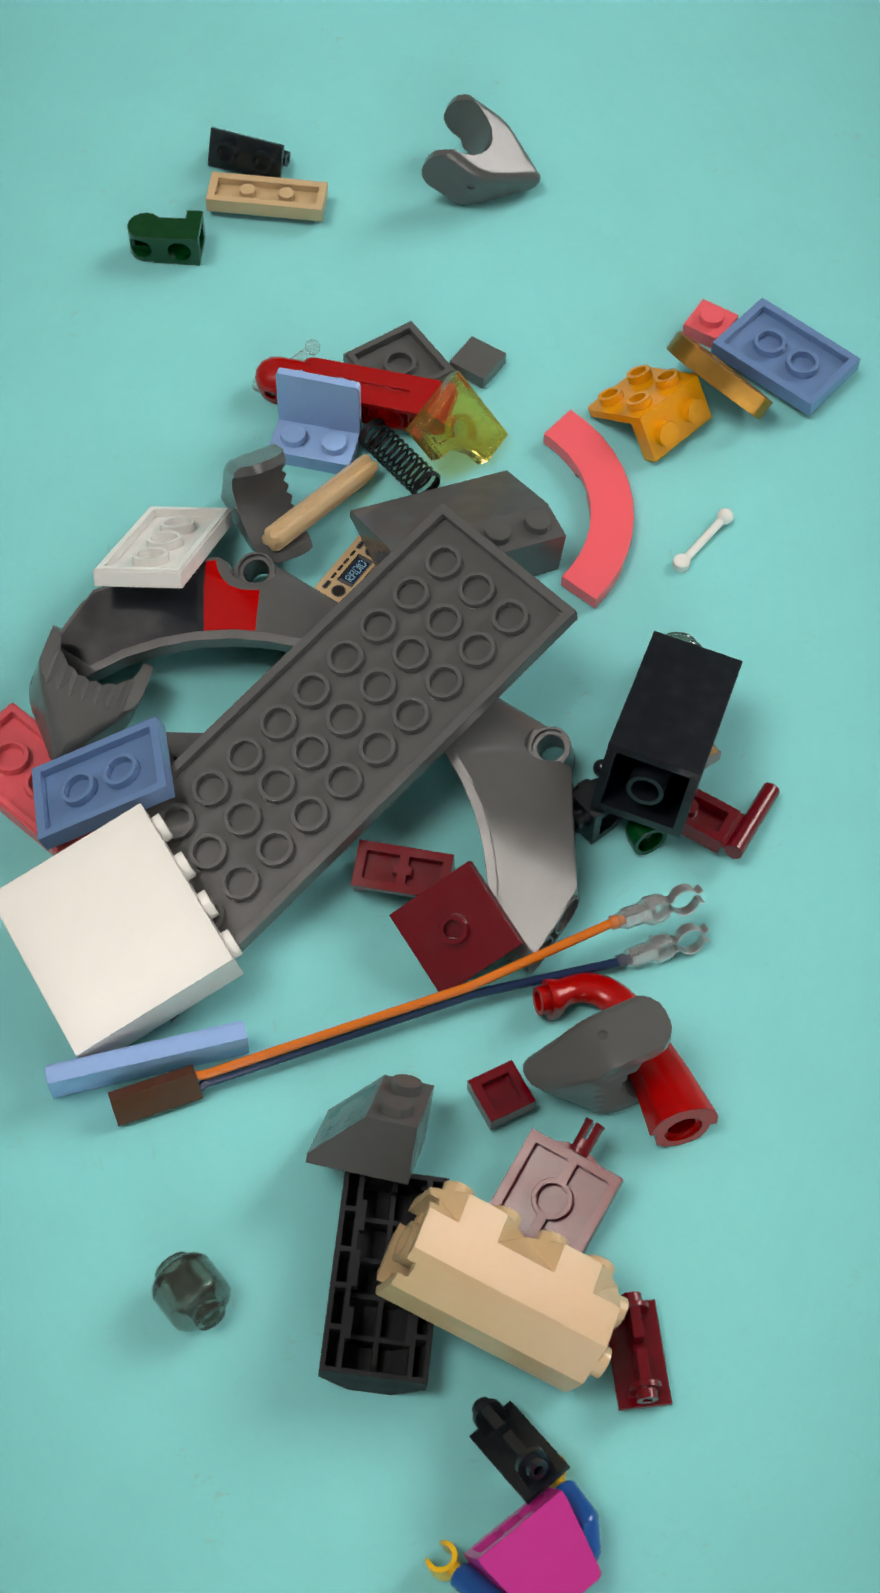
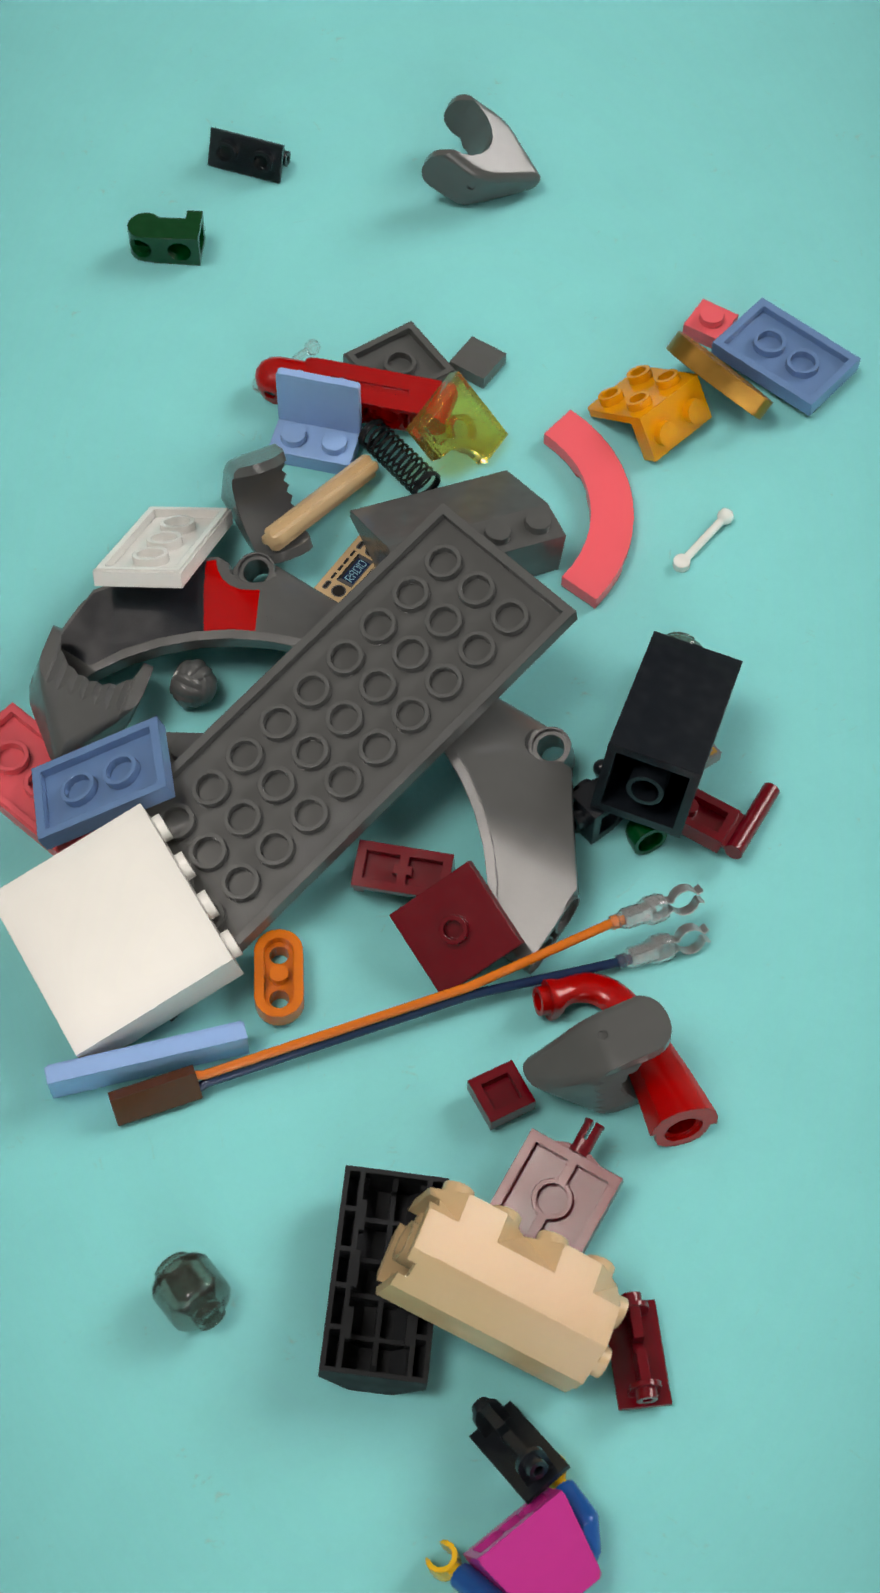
(193, 684): none -> dark grey piece
(267, 196): tan plate -> none
(279, 980): none -> orange plate
(376, 1129): dark grey slope -> none

